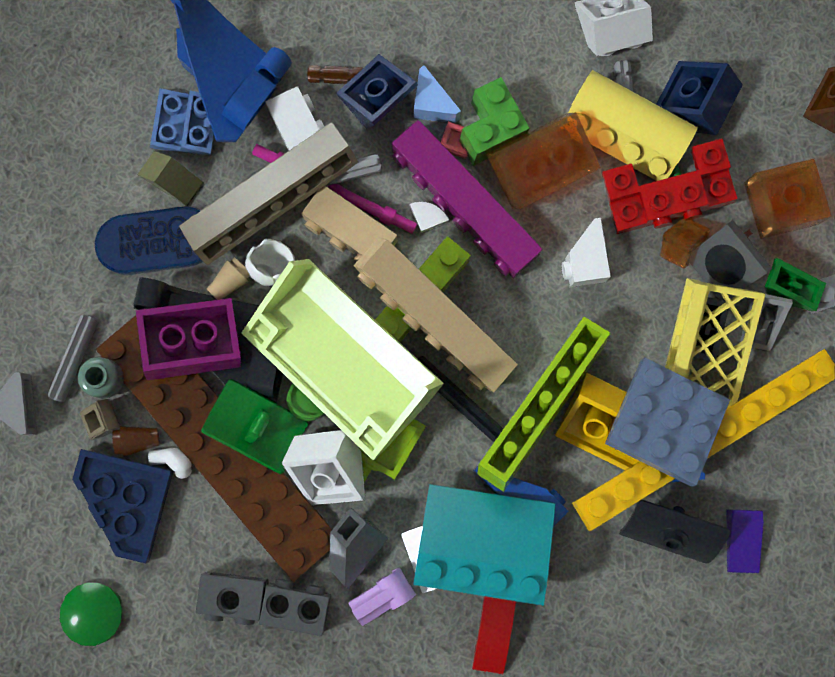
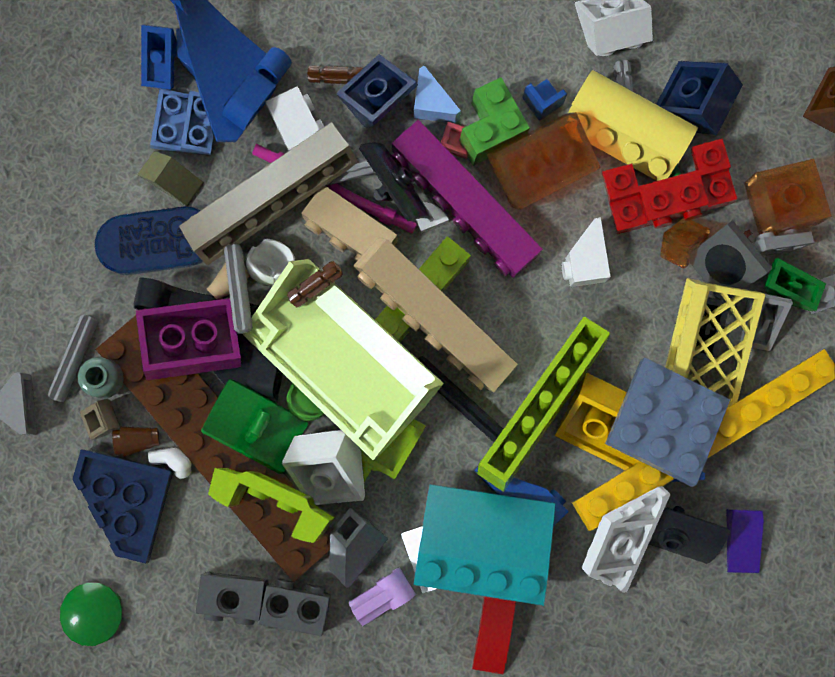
(158, 56): none -> blue slope
(230, 485): none -> lime plate
(238, 289): none -> light grey axle
(315, 284): none -> reddish brown axle
(396, 182): none -> black shield
(543, 98): none -> blue panel
(624, 539): none -> white wing
(786, 242): none -> light grey plate

